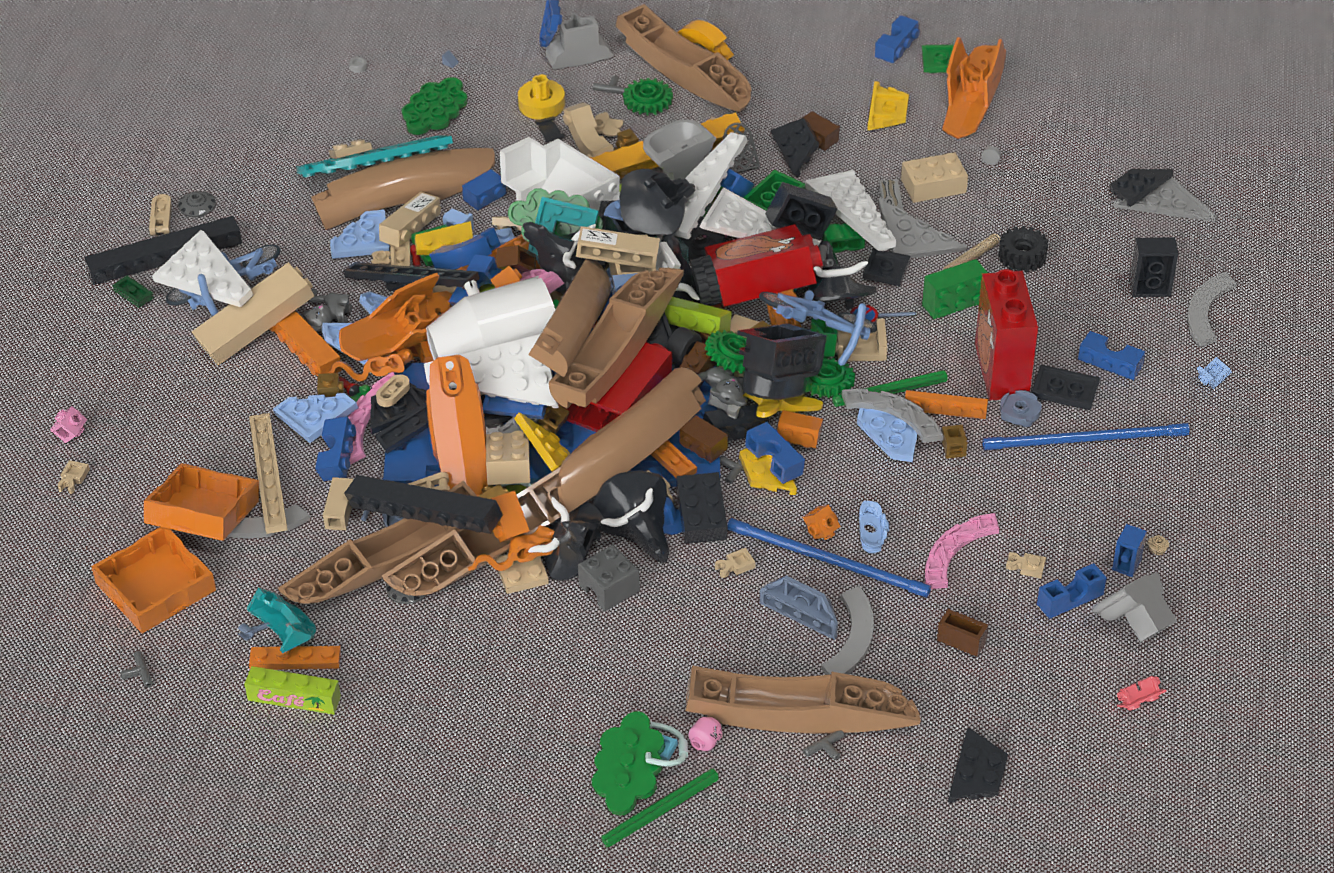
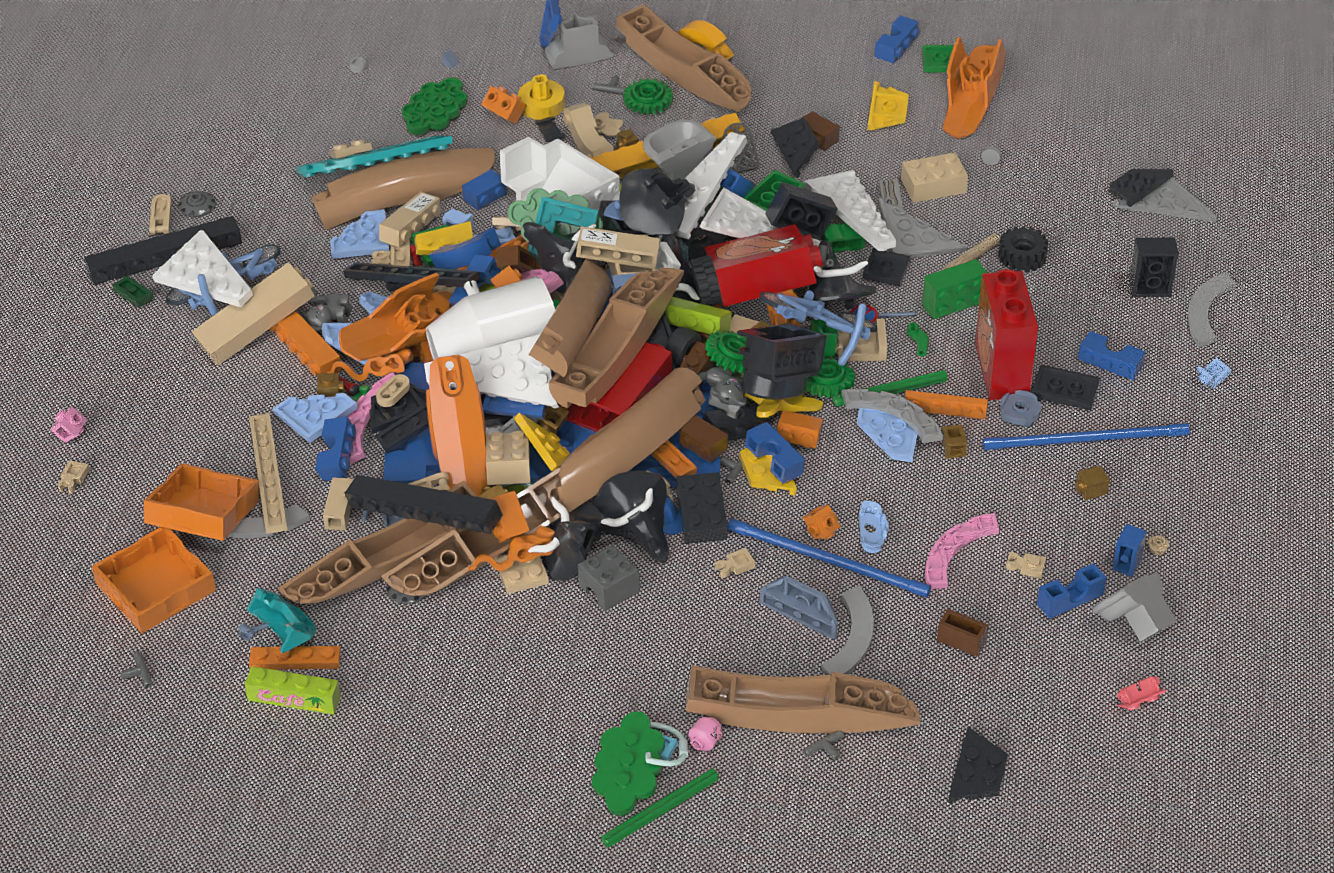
(503, 104): none -> orange brick
(919, 338): none -> green arm
(1092, 482): none -> pearl gold brick

